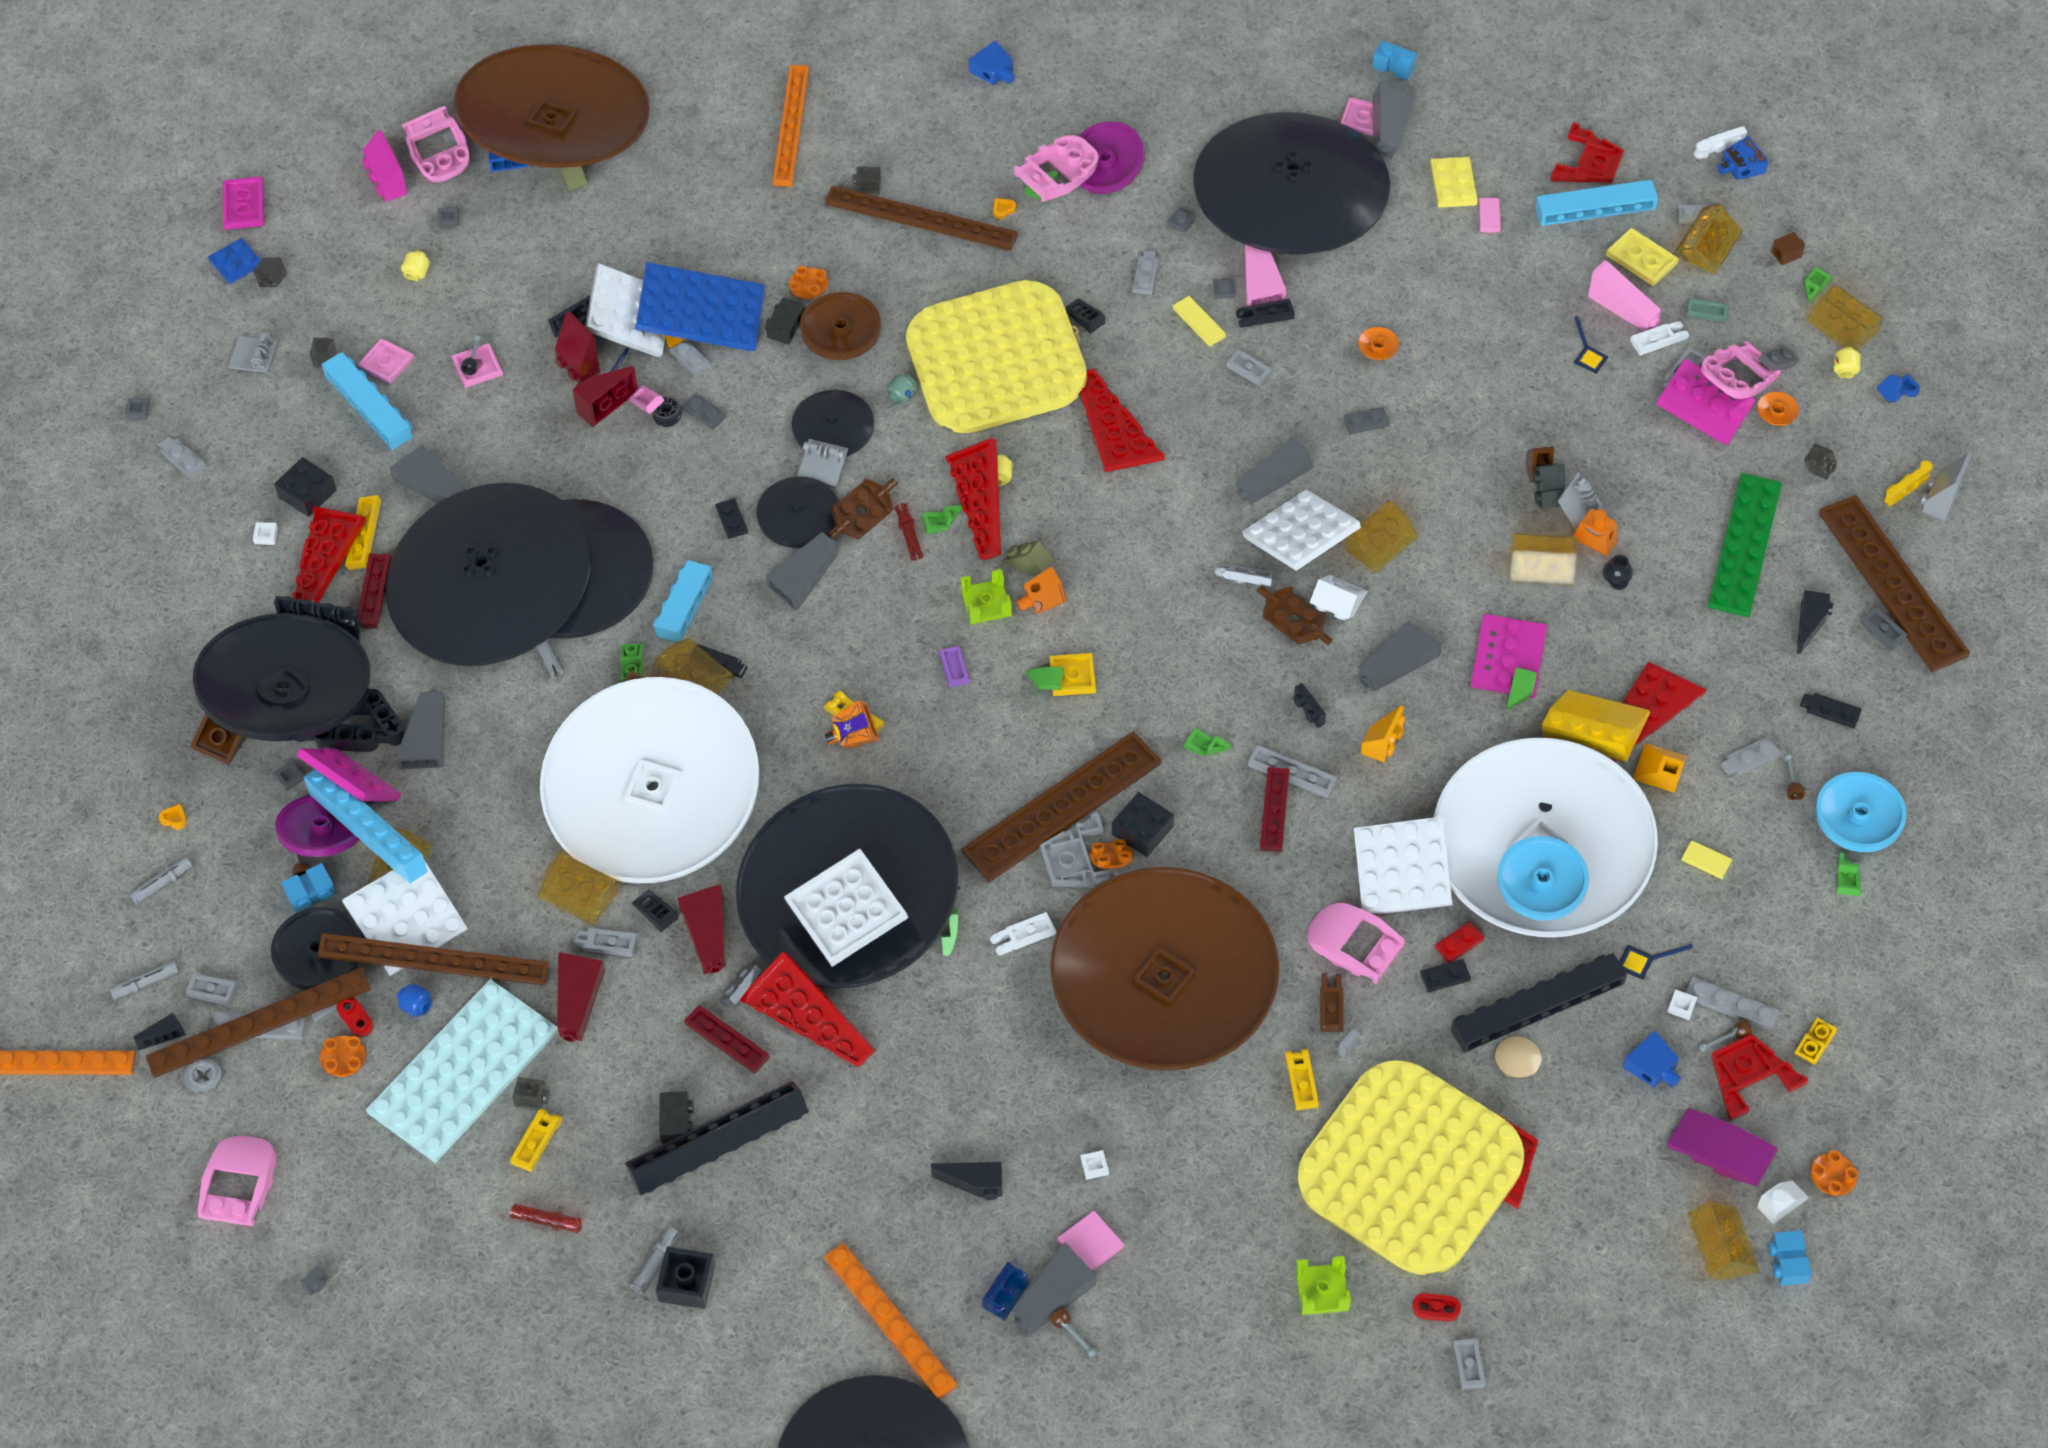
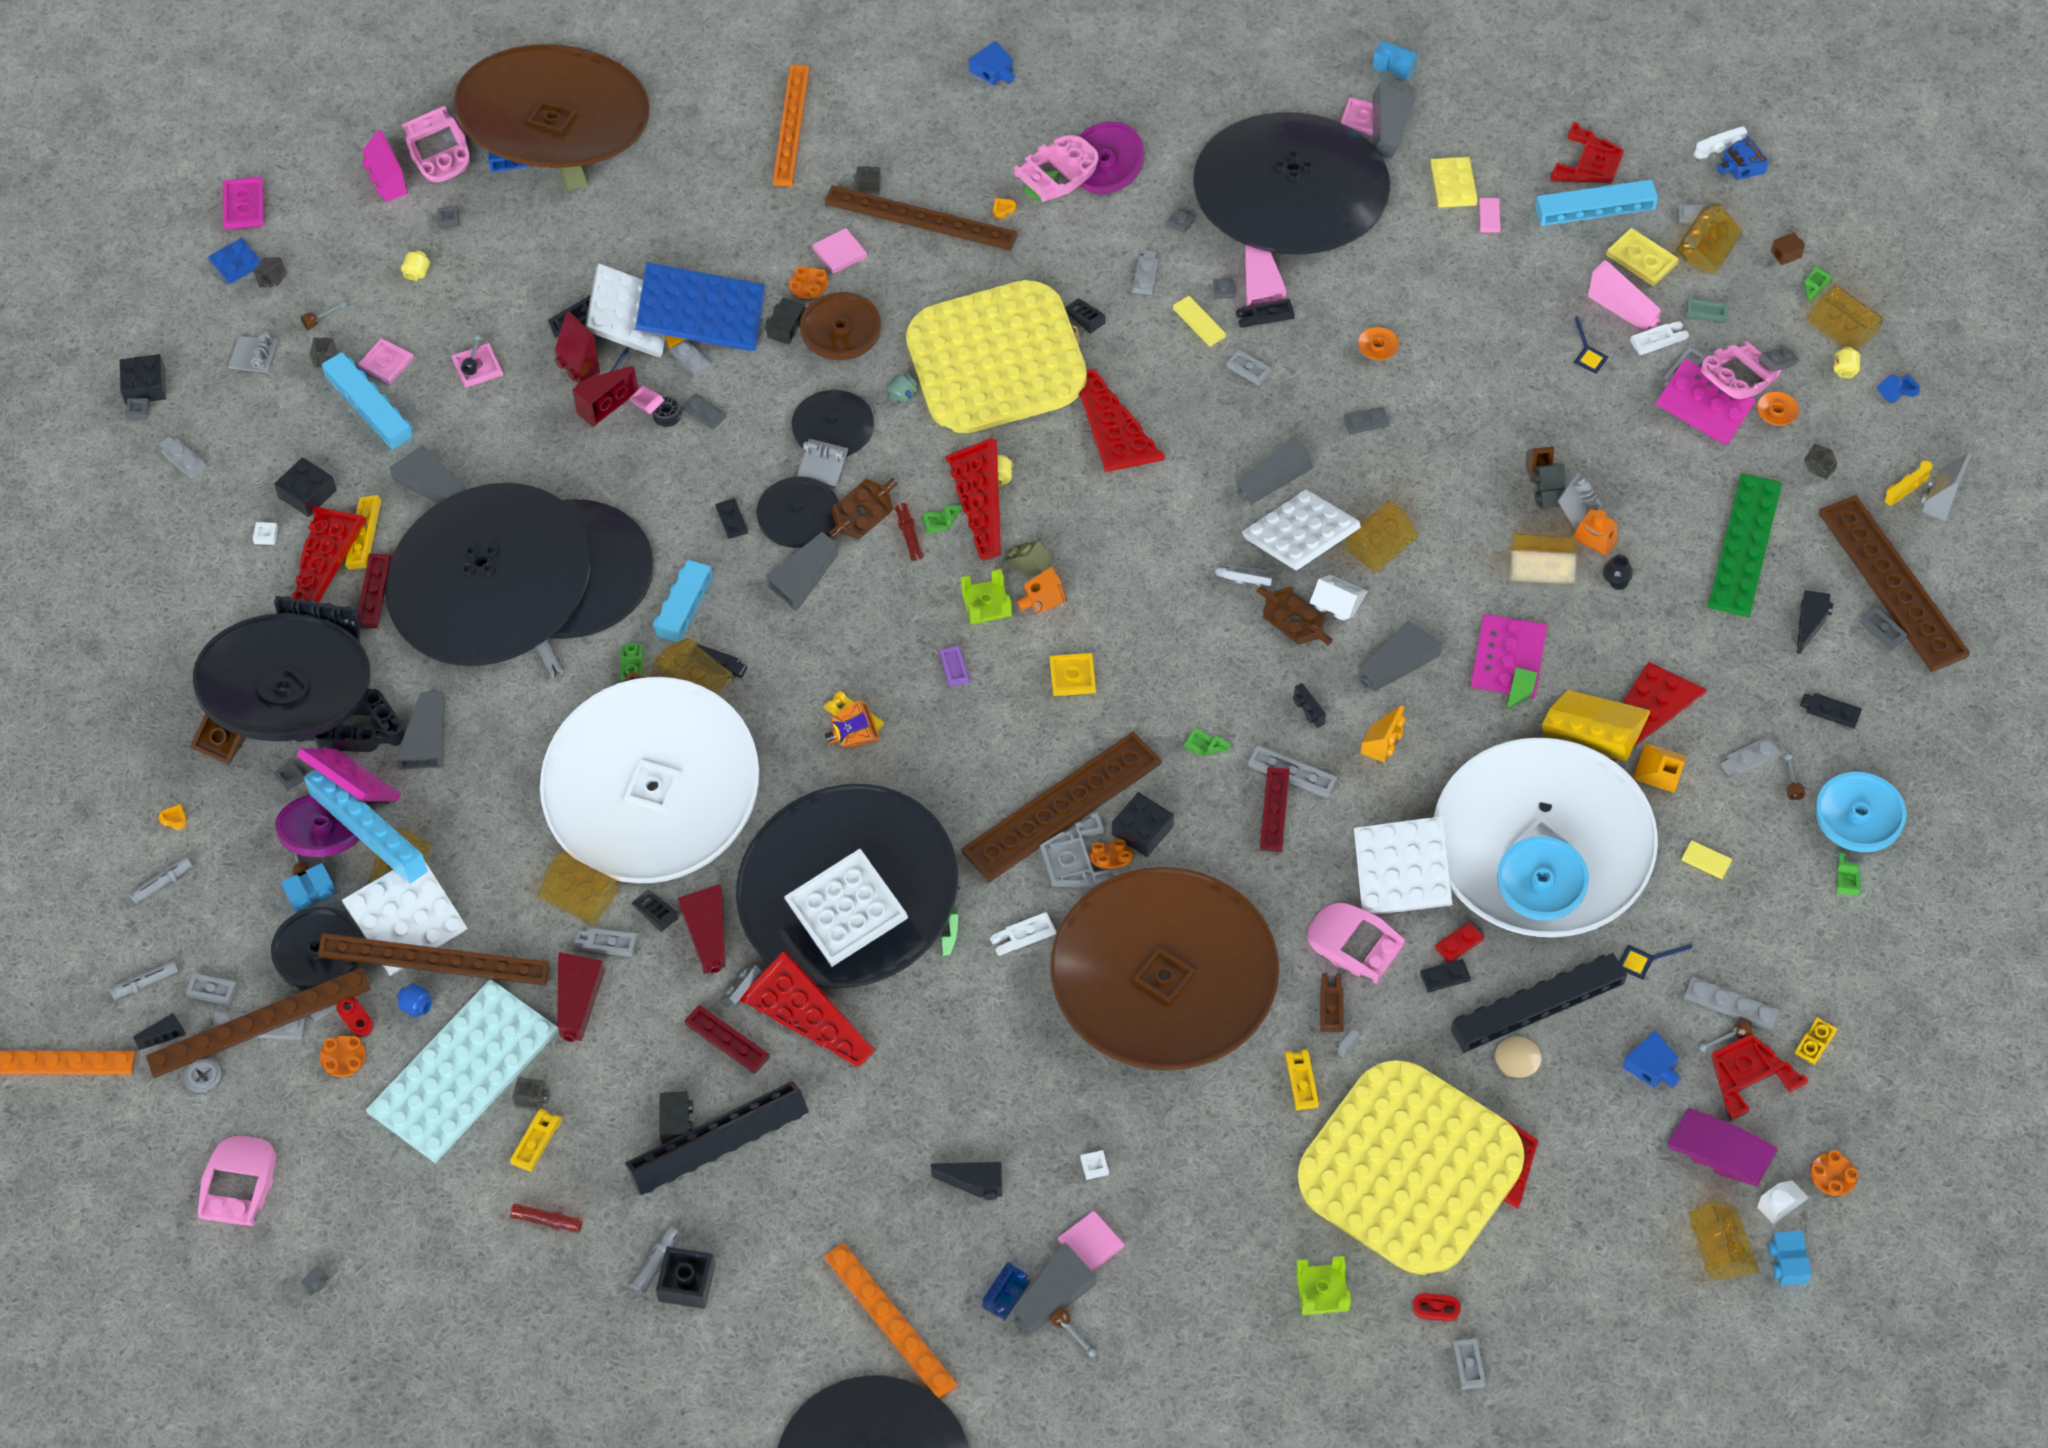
(143, 378): none -> black brick
(310, 320): none -> hinge
(839, 250): none -> bright pink tile
(1046, 677): bright green slope -> none
(1682, 1004): white plate -> none

